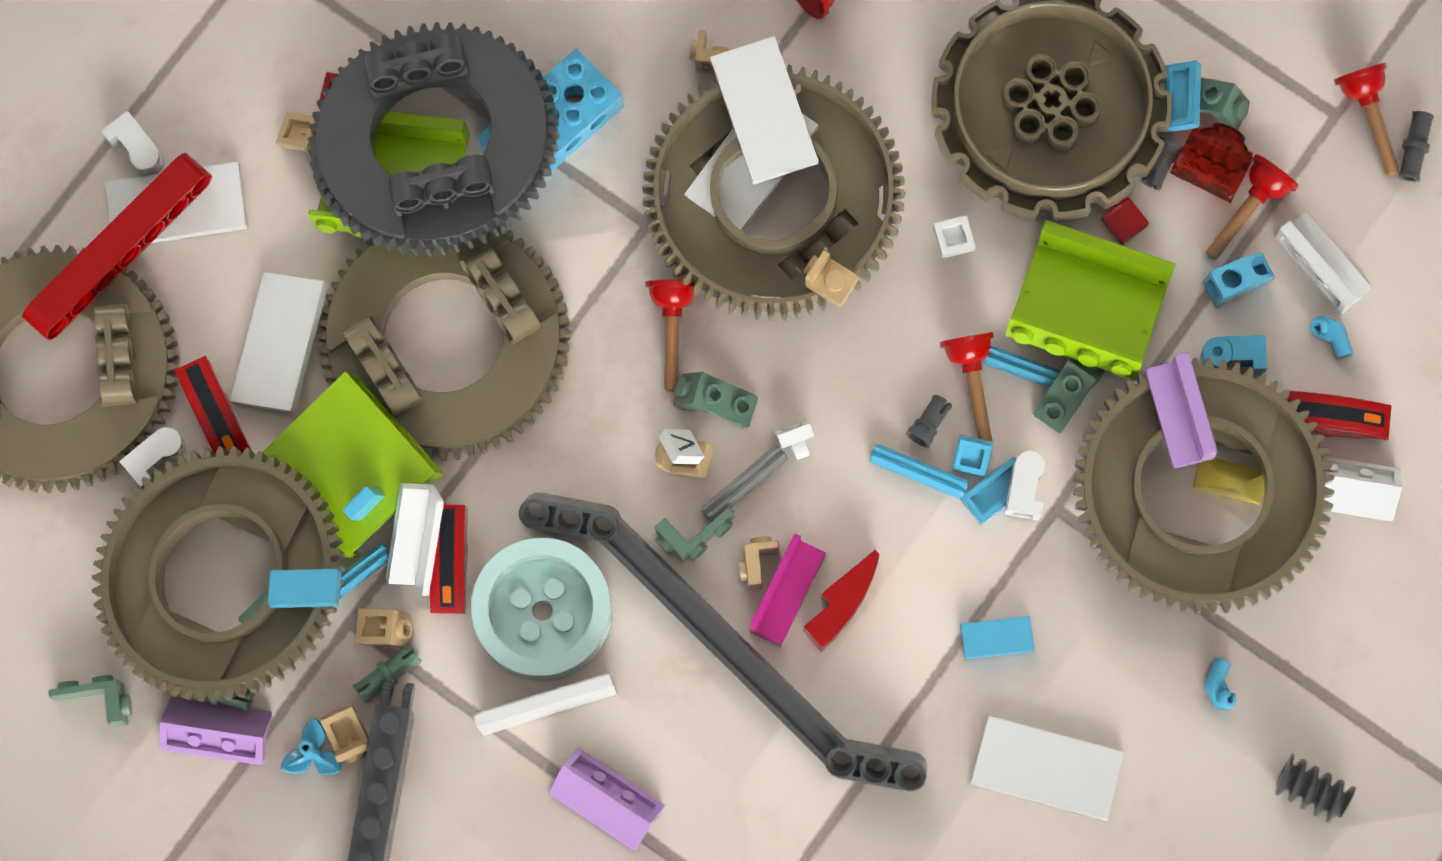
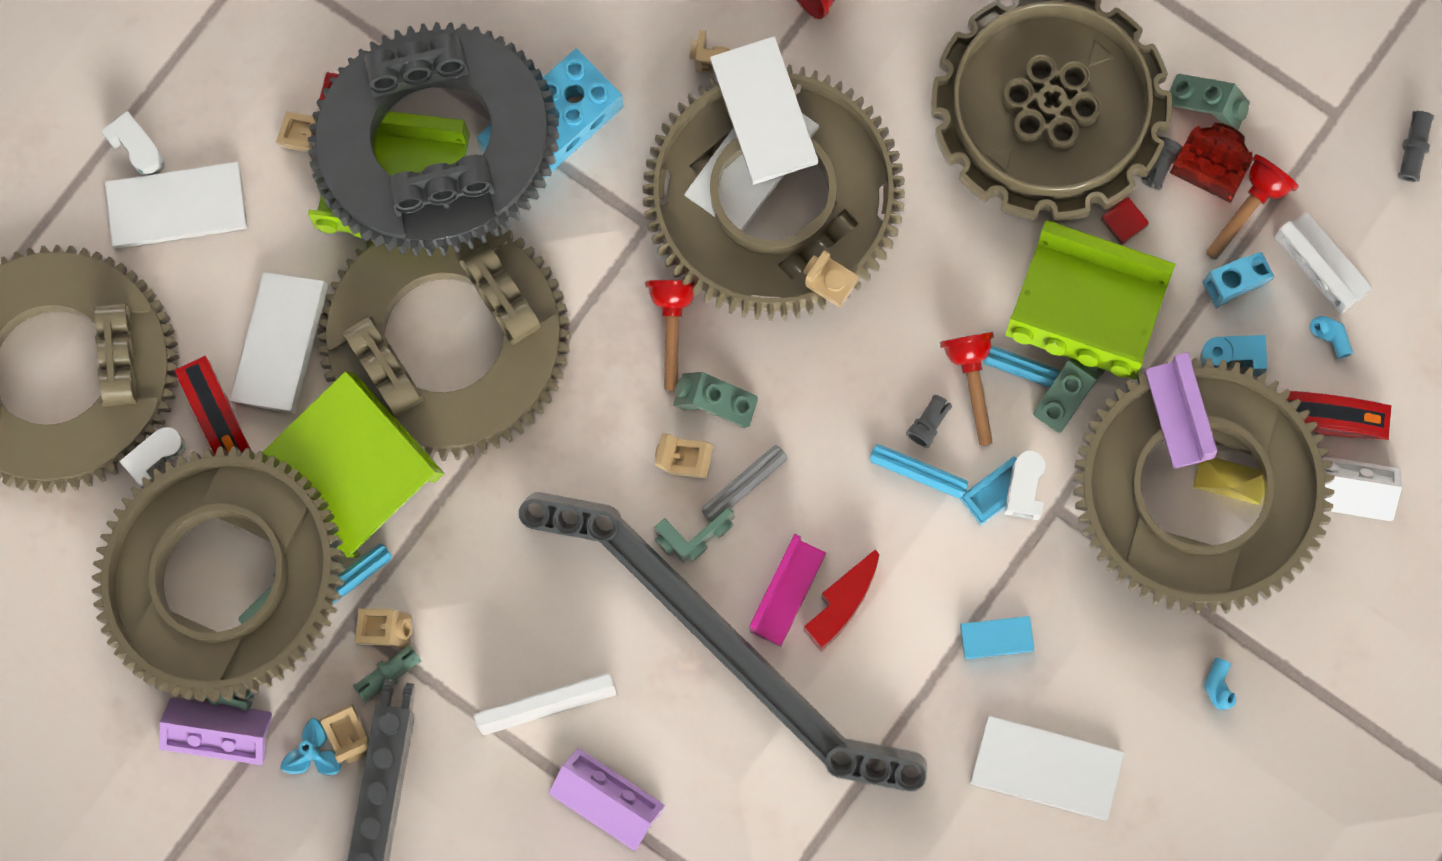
(116, 246): red beam -> none
(117, 703): sand green bracket -> none
(304, 588): medium azure tile -> none
(363, 503): medium azure tile -> none
(414, 536): white panel -> none
(450, 562): slope -> none
(545, 573): light aqua brick -> none
(681, 446): white tile -> none
(750, 568): tan bracket -> none
(794, 437): white tile -> none
(954, 236): white tile -> none
(972, 455): medium azure tile -> none
(1185, 86): medium azure tile -> none
(1314, 789): dark grey piece -> none
(1364, 87): piece -> none

